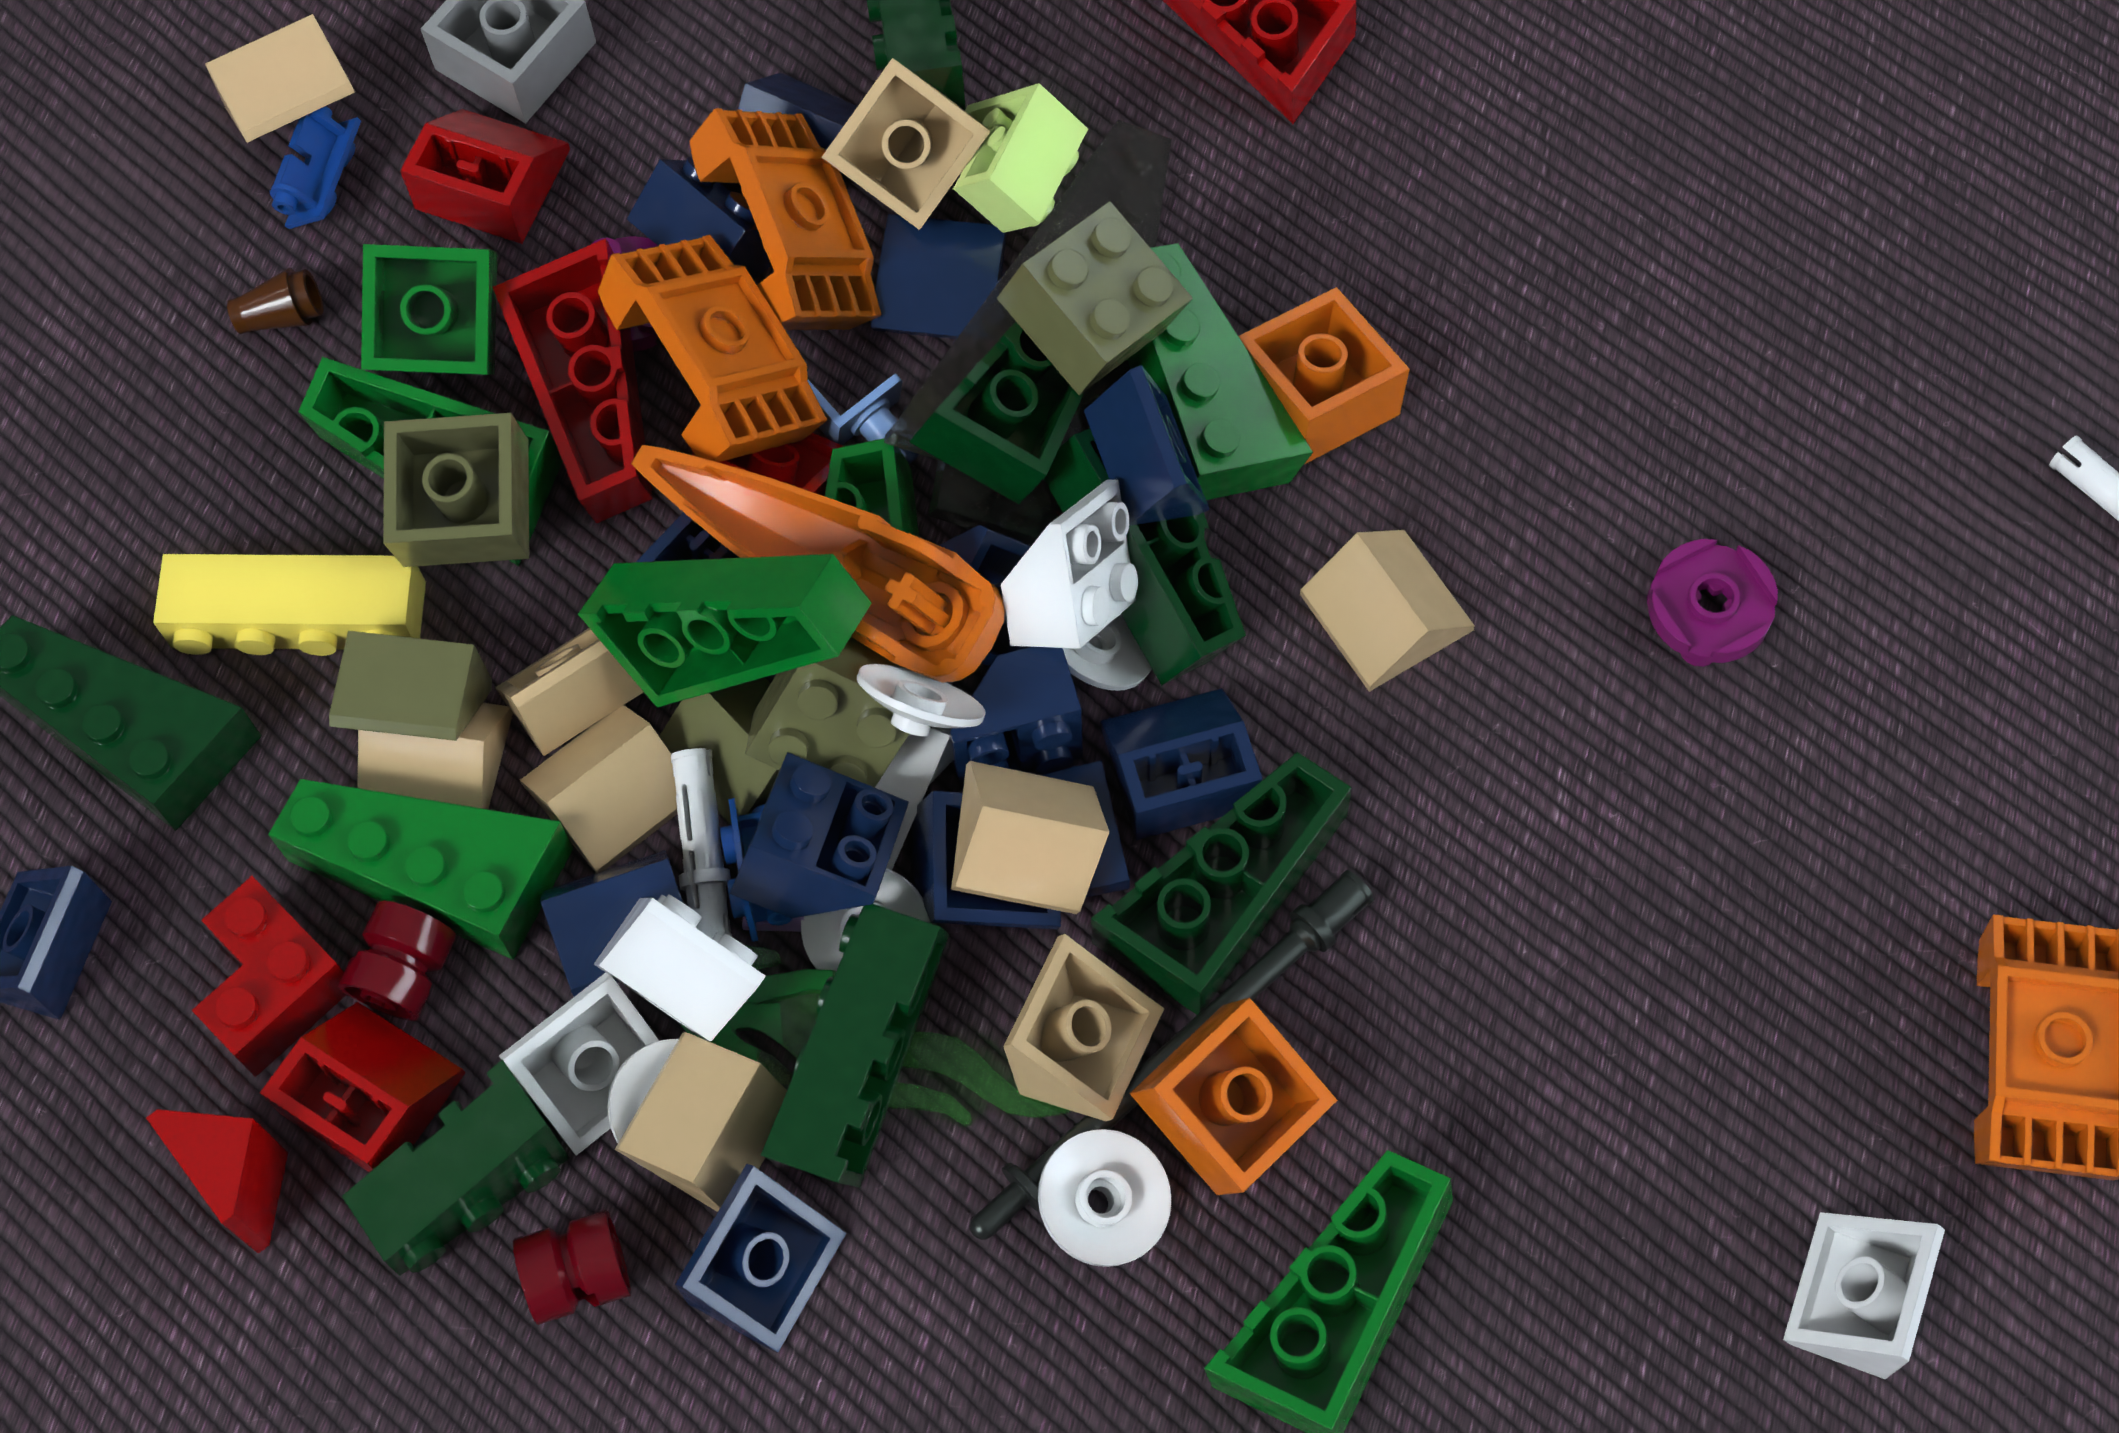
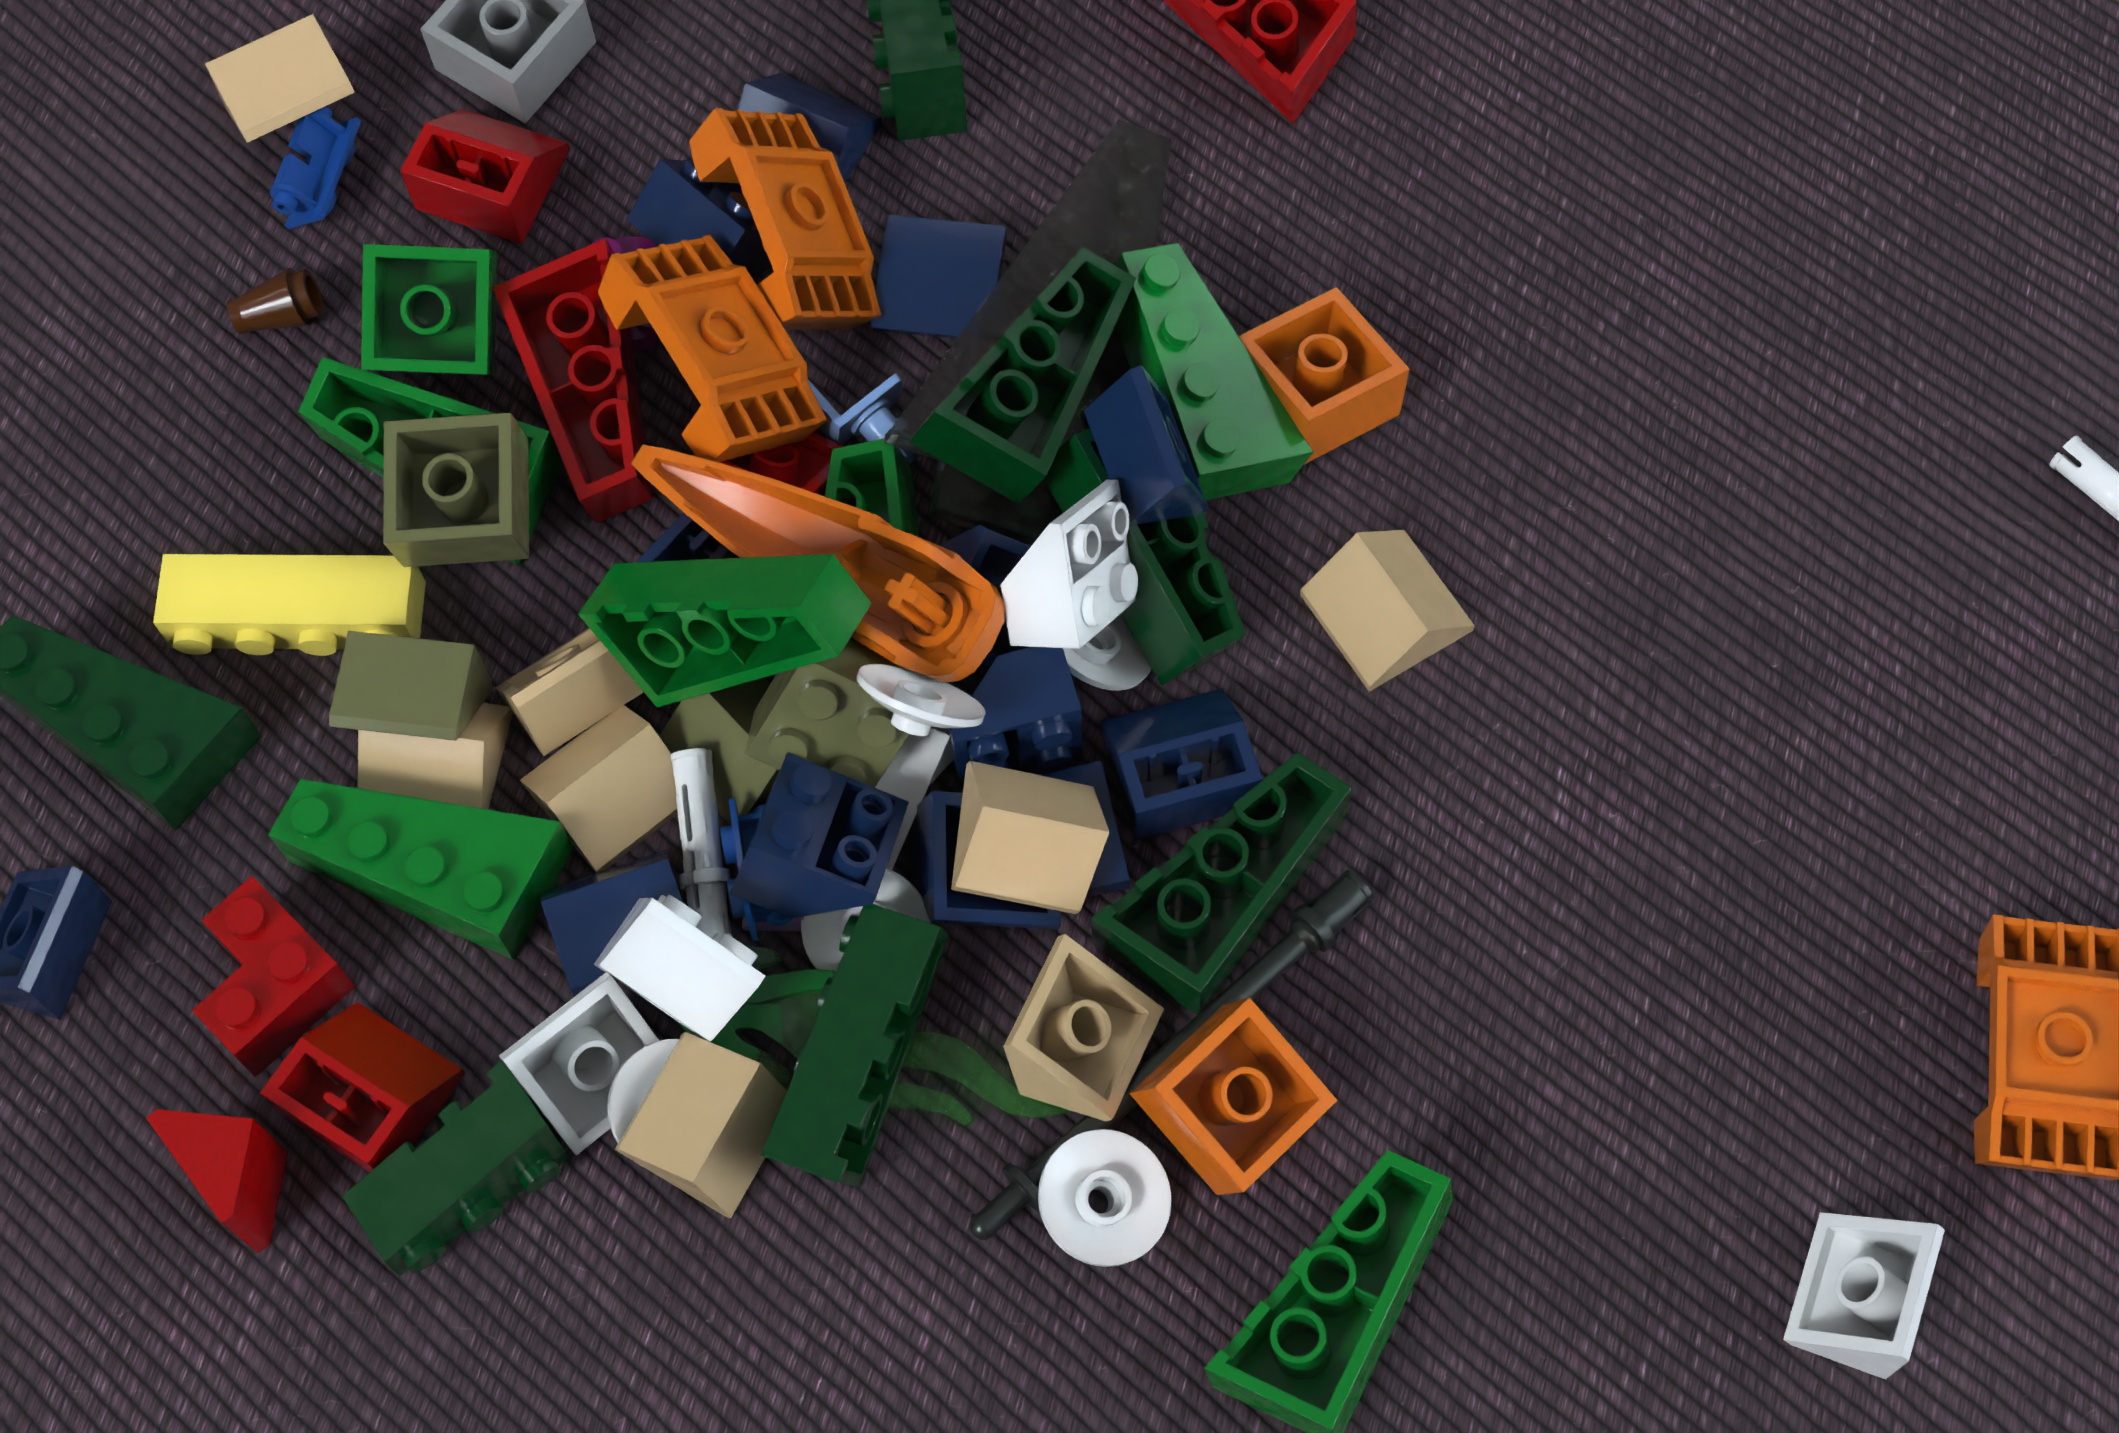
(401, 951): dark red wheel -> none
(571, 1267): dark red wheel -> none
(759, 1259): dark blue slope -> none
(906, 143): tan slope -> none
(1022, 157): yellowish green brick -> none
(1094, 297): olive brick -> none
(1699, 633): magenta plate -> none

